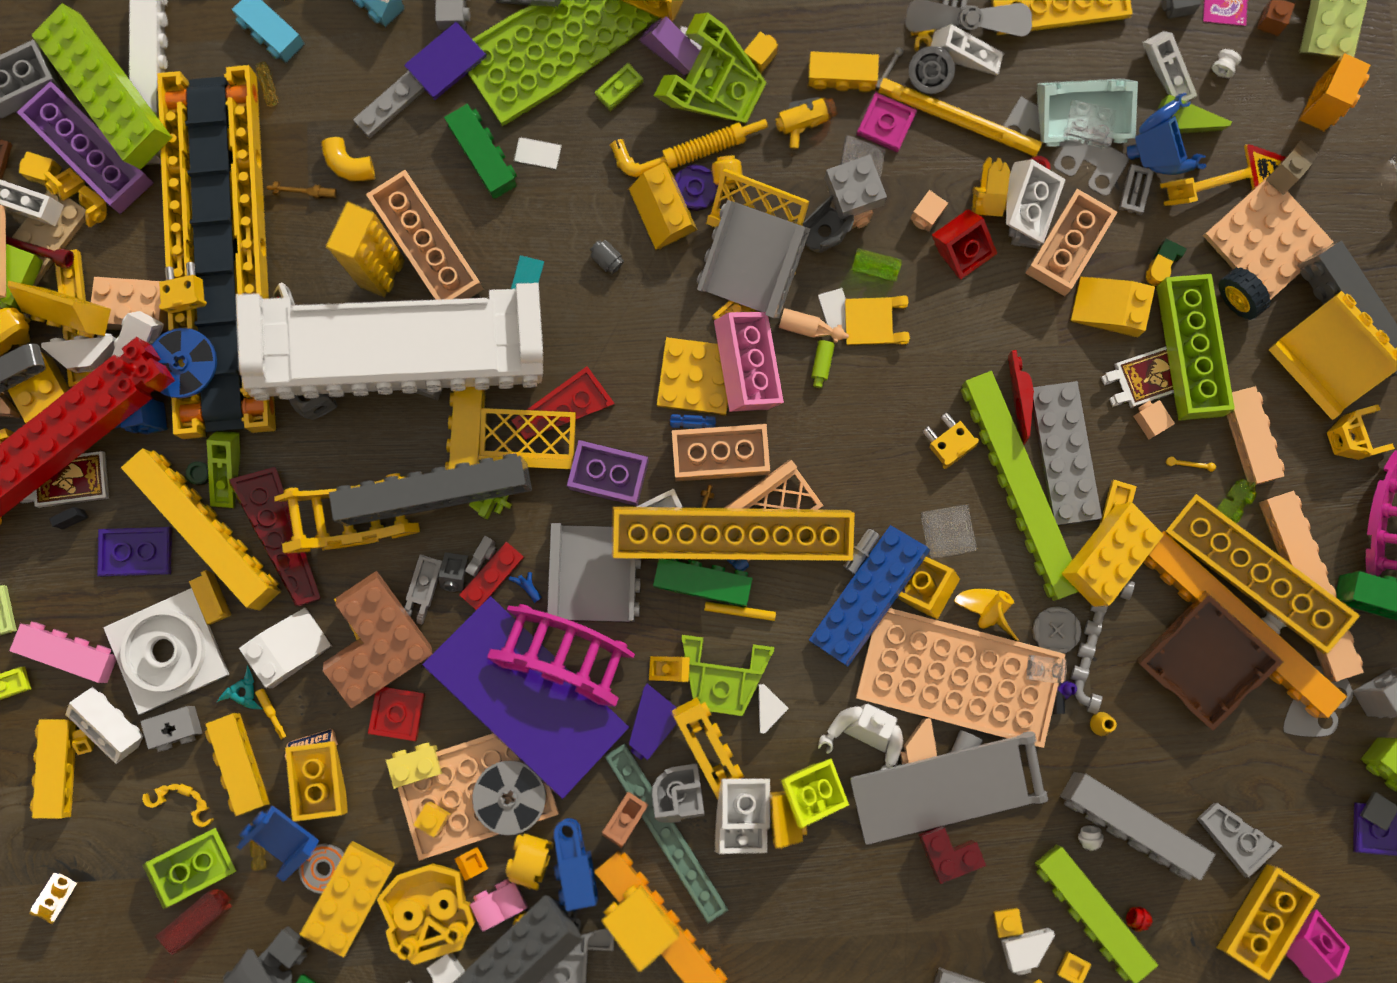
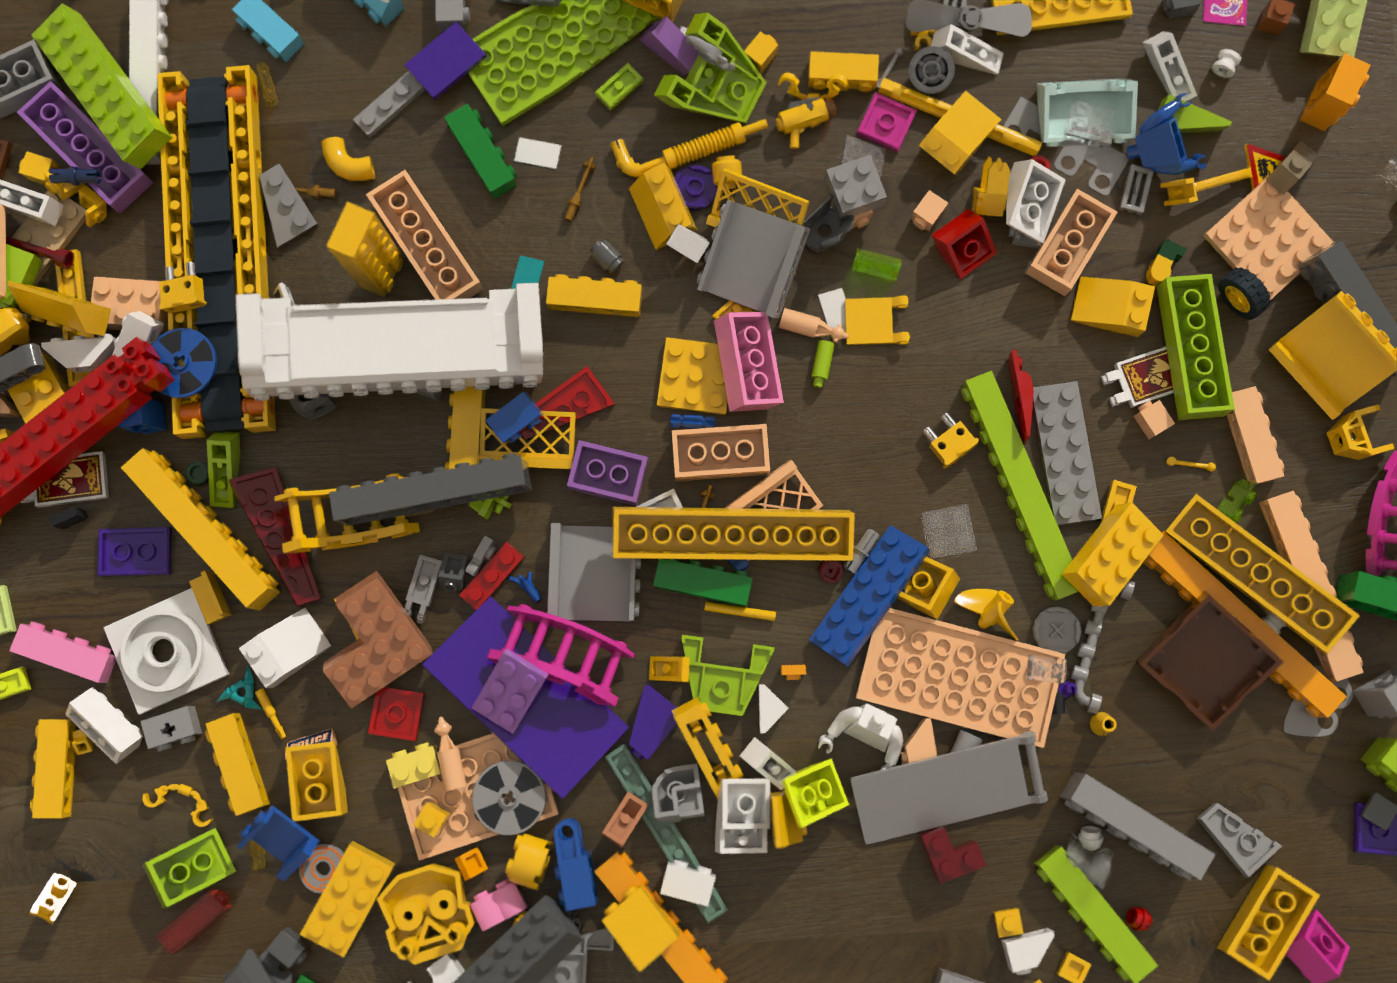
(75, 176): none -> dark blue pin
(285, 206): none -> light grey wing
(449, 759): none -> light nougat wheel
(509, 691): none -> medium lavender plate
(514, 418): none -> blue brick
(574, 202): none -> pearl gold piece
(594, 296): none -> yellow brick
(688, 243): none -> white slope
(688, 883): none -> white brick
(710, 53): none -> light grey piece
(766, 762): none -> white slope
(793, 672): none -> light orange plate
(794, 91): none -> yellow piece
(830, 571): none -> dark red tile
(960, 133): none -> yellow slope
(1094, 866): none -> clear hinge

